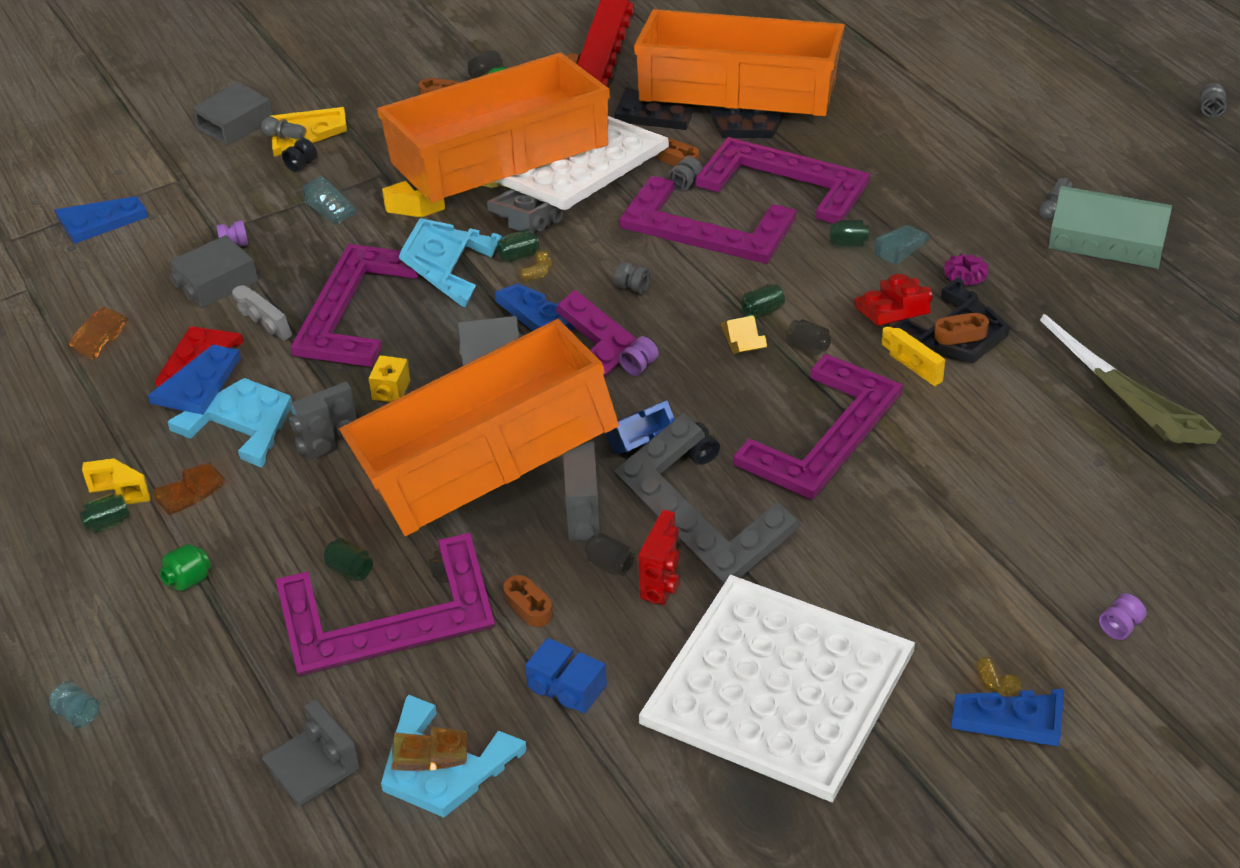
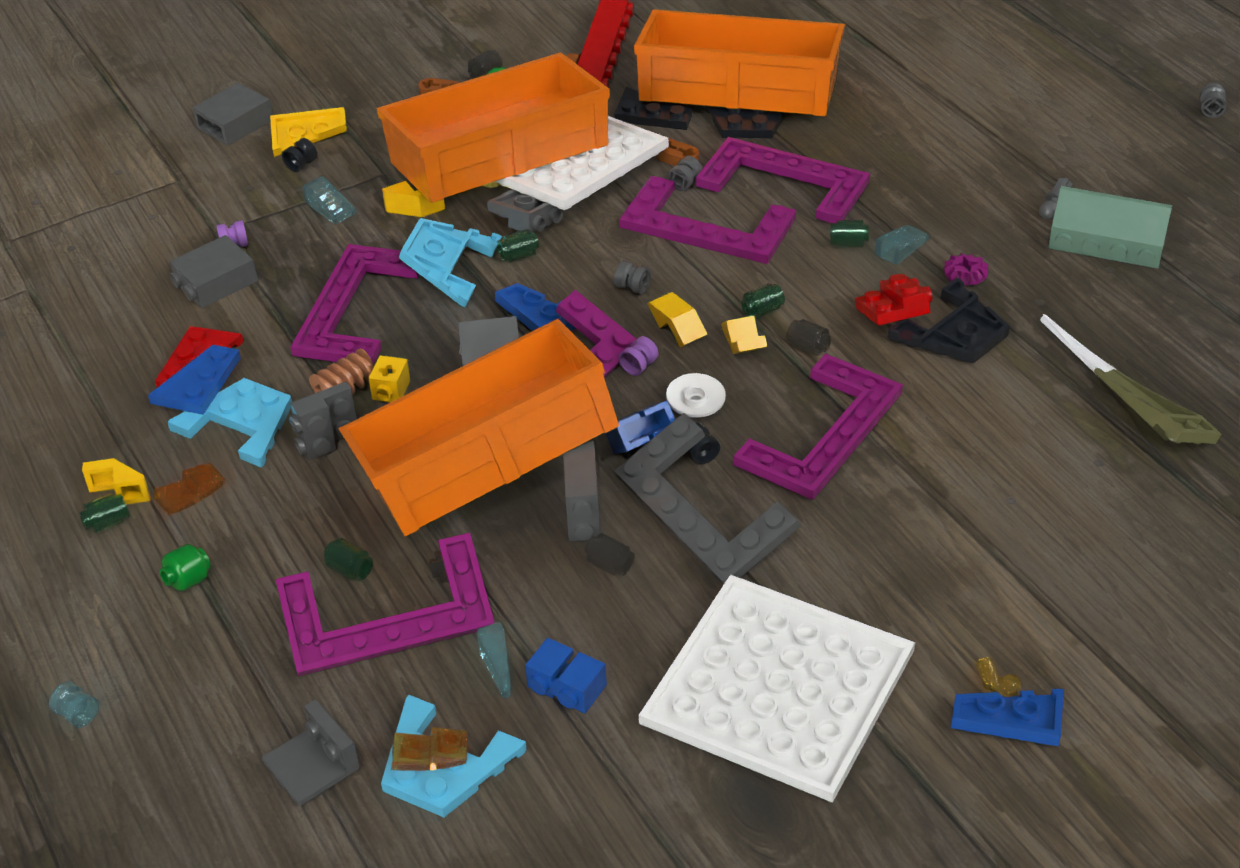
(96, 331): clear orange slope -> none
(101, 217): blue wing -> none
(261, 310): light grey hinge -> none
(271, 127): dark grey axle -> none
(352, 370): none -> nougat piece
(494, 654): none -> clear light blue slope
(532, 596): dark orange beam -> none
(539, 269): clear yellow arm -> none
(659, 561): red plate -> none
(679, 316): none -> yellow slope
(695, 395): none -> white dish
(914, 355): yellow hinge -> none
(961, 328): dark orange beam -> none
(1122, 616): medium lavender wheel -> none

